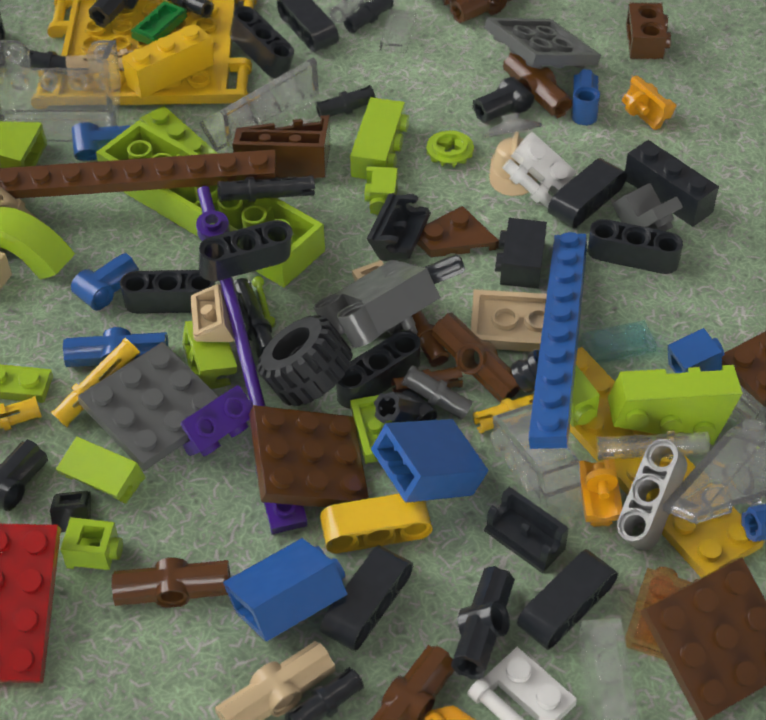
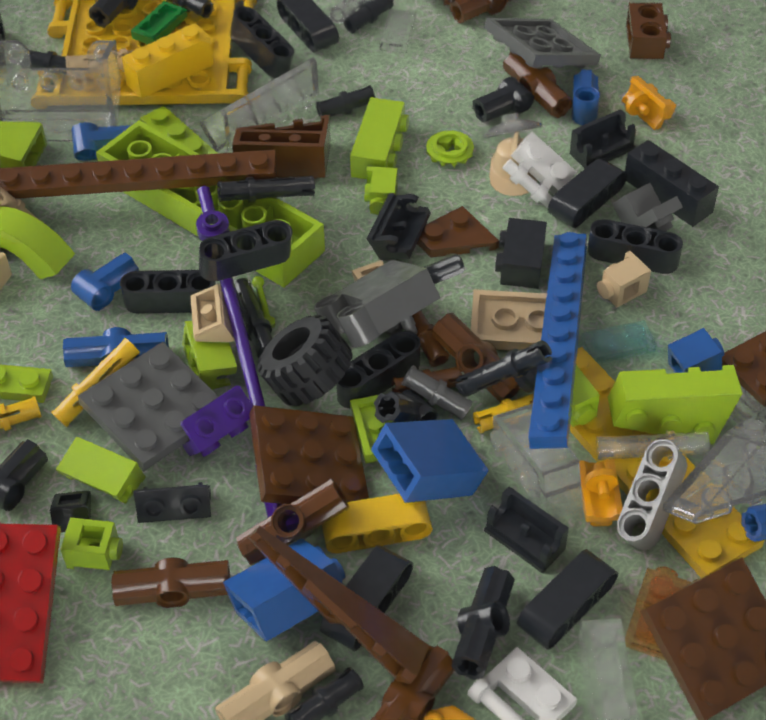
(173, 503): none -> black hinge
(313, 511): none -> reddish brown piece
(380, 635): none -> reddish brown wedge
(515, 363): none -> black pin
(602, 139): none -> black hinge
(624, 280): none -> tan brick

